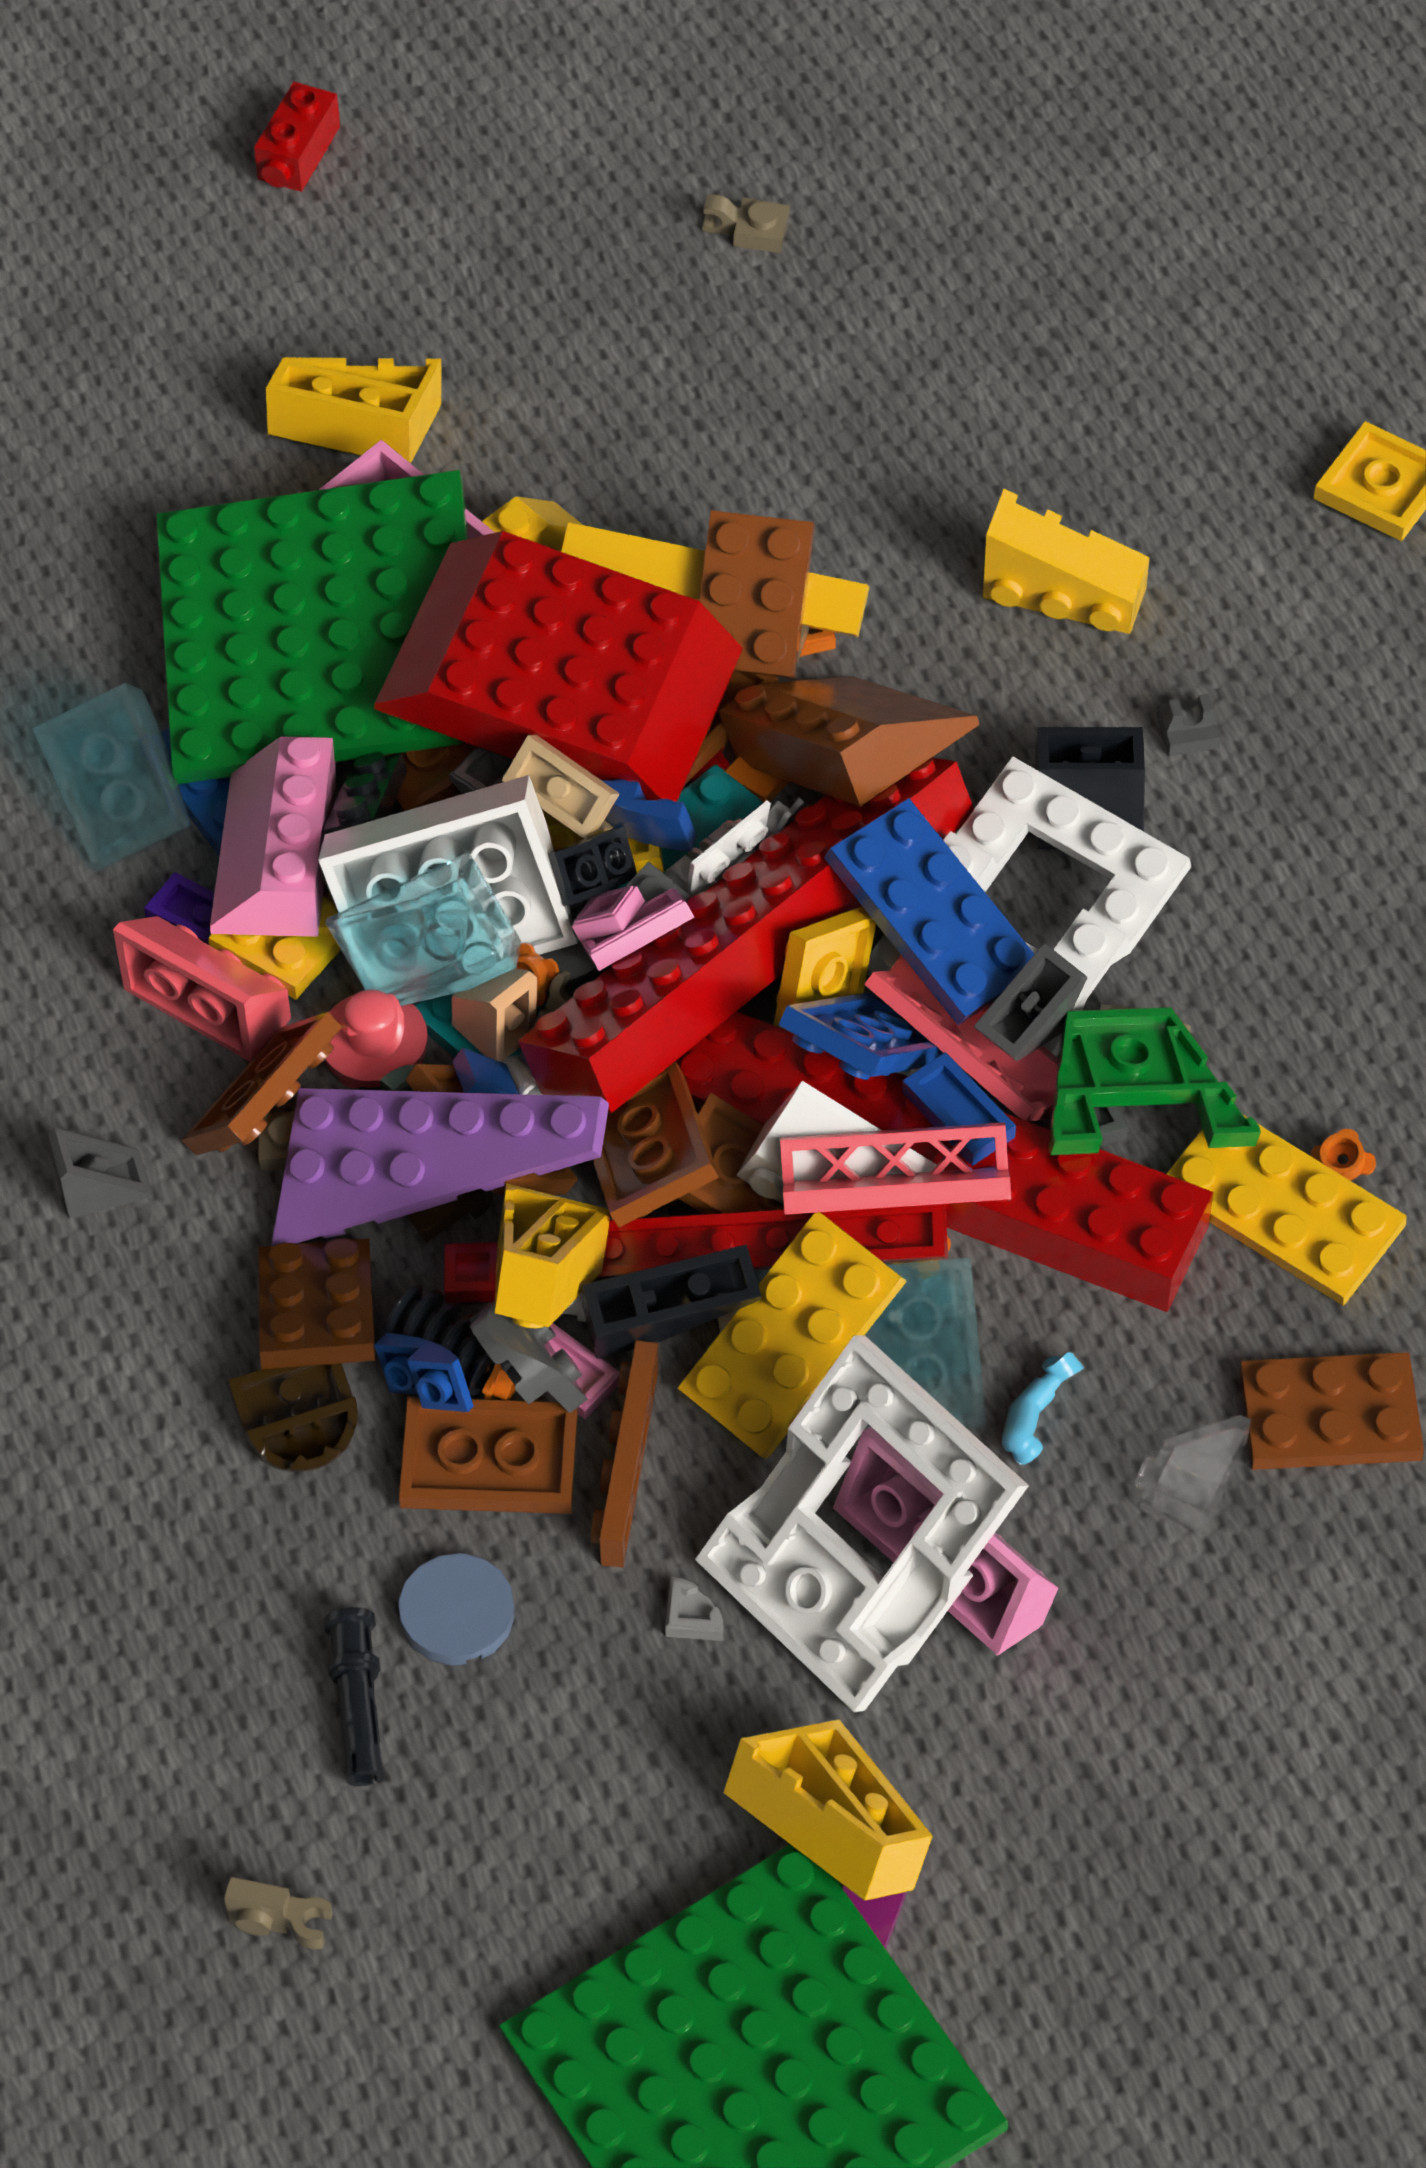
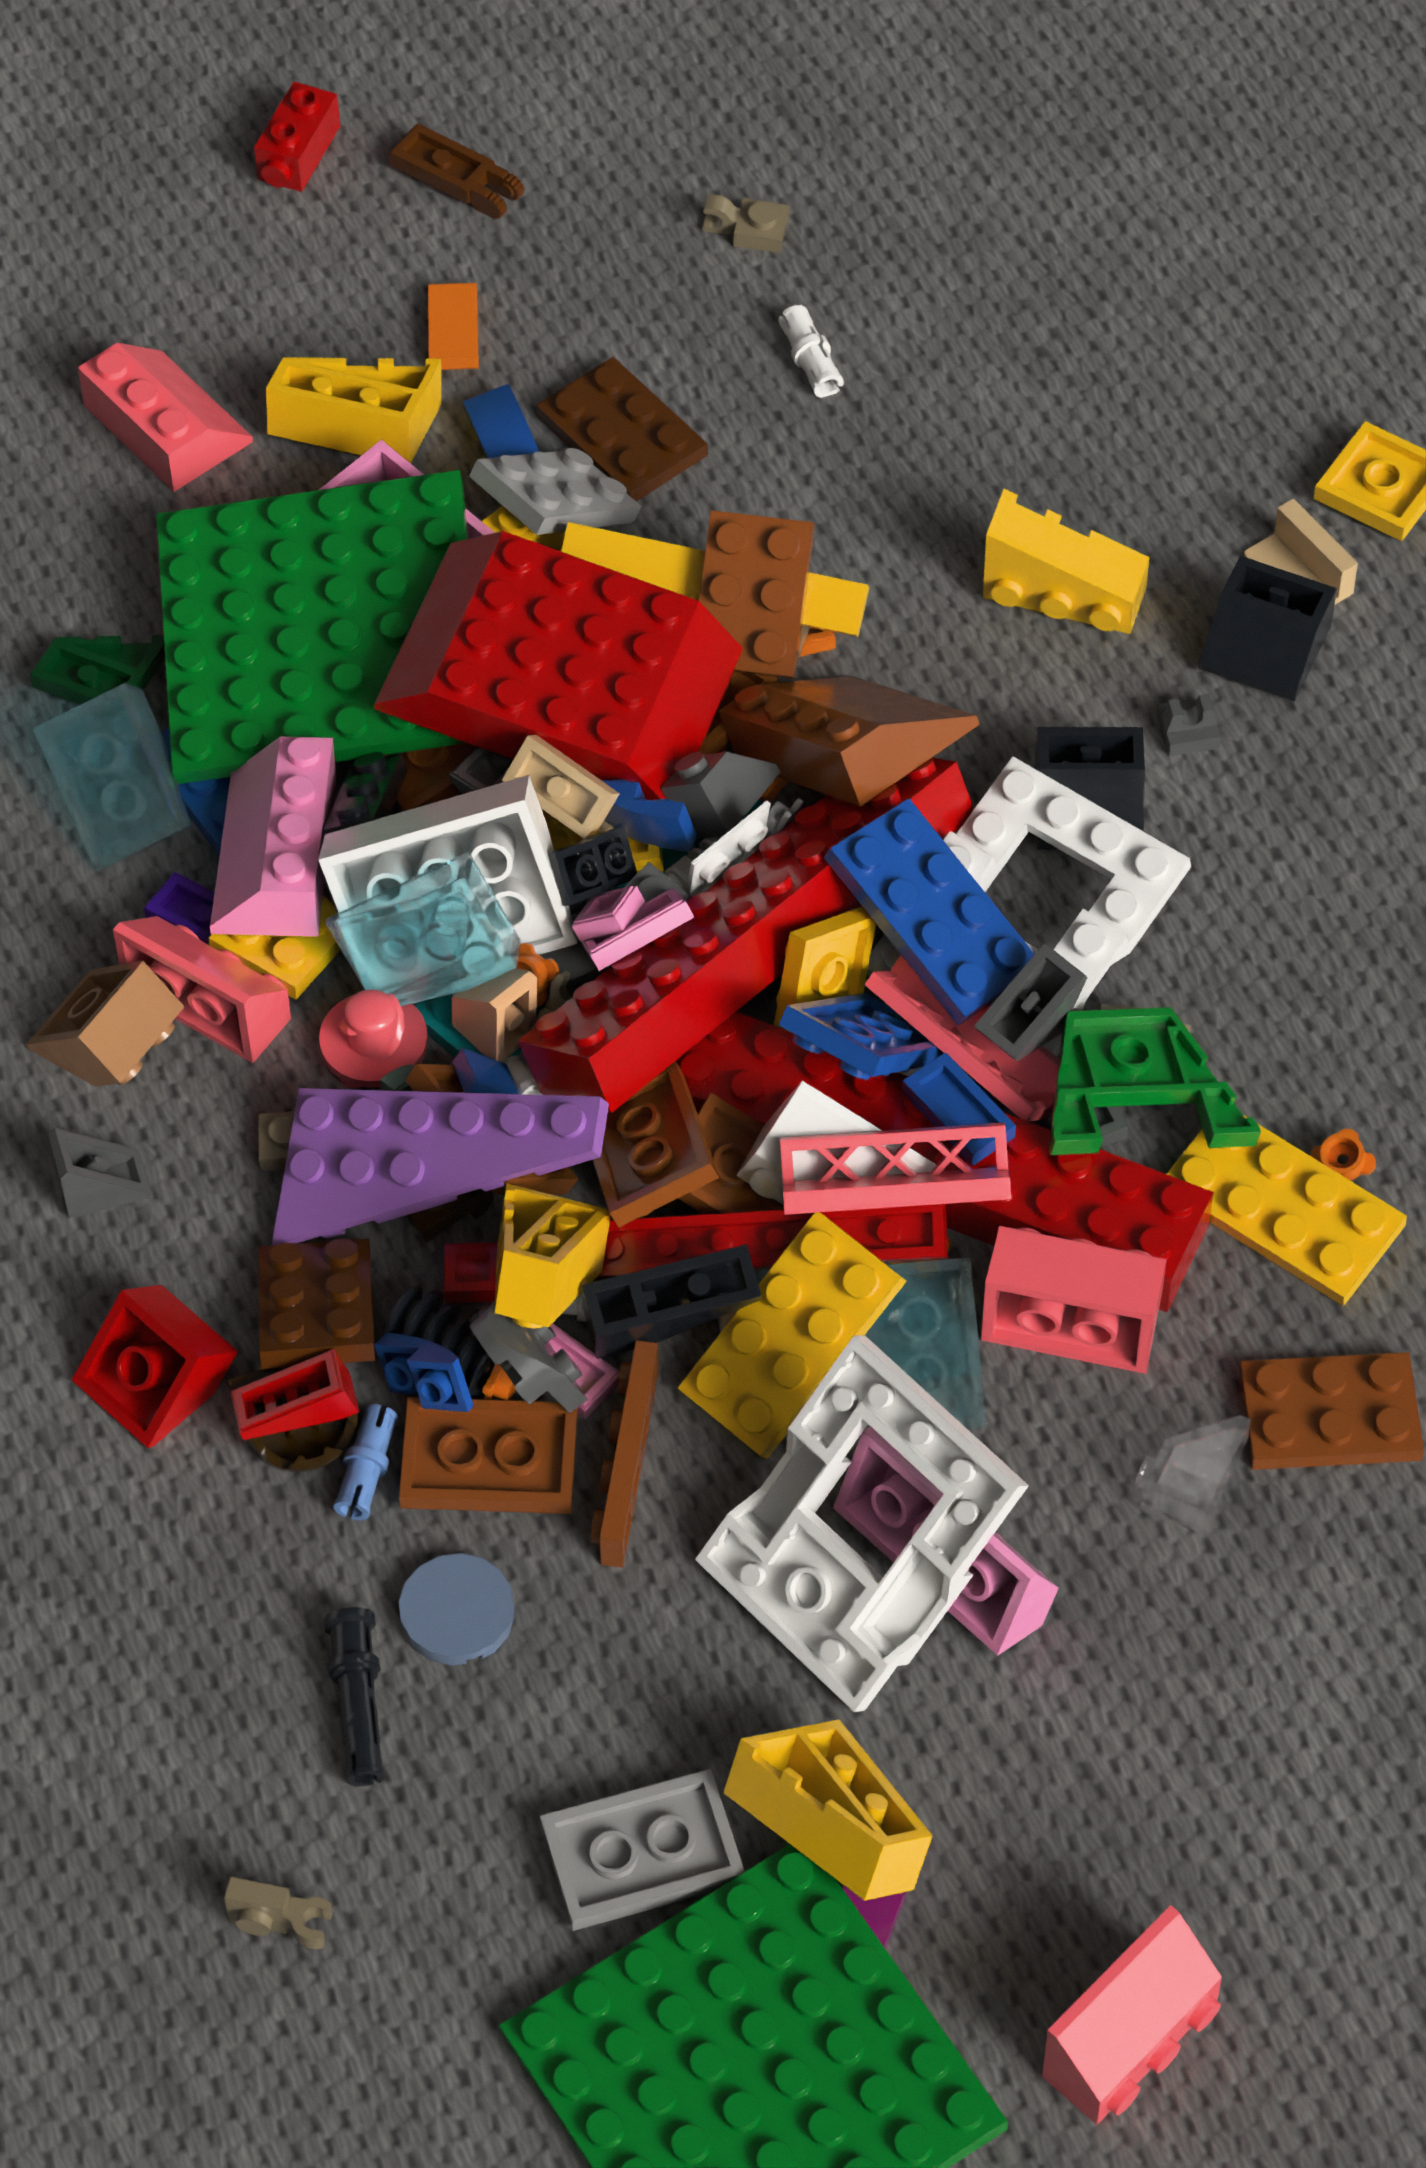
(88, 668): none -> dark green wing
(108, 1024): none -> medium nougat slope
(153, 1363): none -> red slope
(159, 413): none -> coral slope
(263, 1083): dark orange plate -> none
(329, 1397): none -> red slope
(366, 1462): none -> medium blue pin
(453, 325): none -> orange tile
(455, 170): none -> reddish brown hinge
(500, 423): none -> blue slope
(555, 489): none -> light grey plate
(622, 428): none -> reddish brown plate
(641, 1849): none -> light grey plate
(692, 1613): light grey tile -> none
(718, 789): none -> dark grey slope
(810, 351): none -> white pin
(1025, 1410): medium azure arm -> none
(1072, 1298): none -> coral slope
(1132, 2018): none -> coral slope
(1268, 628): none -> black slope
(1306, 550): none -> tan panel

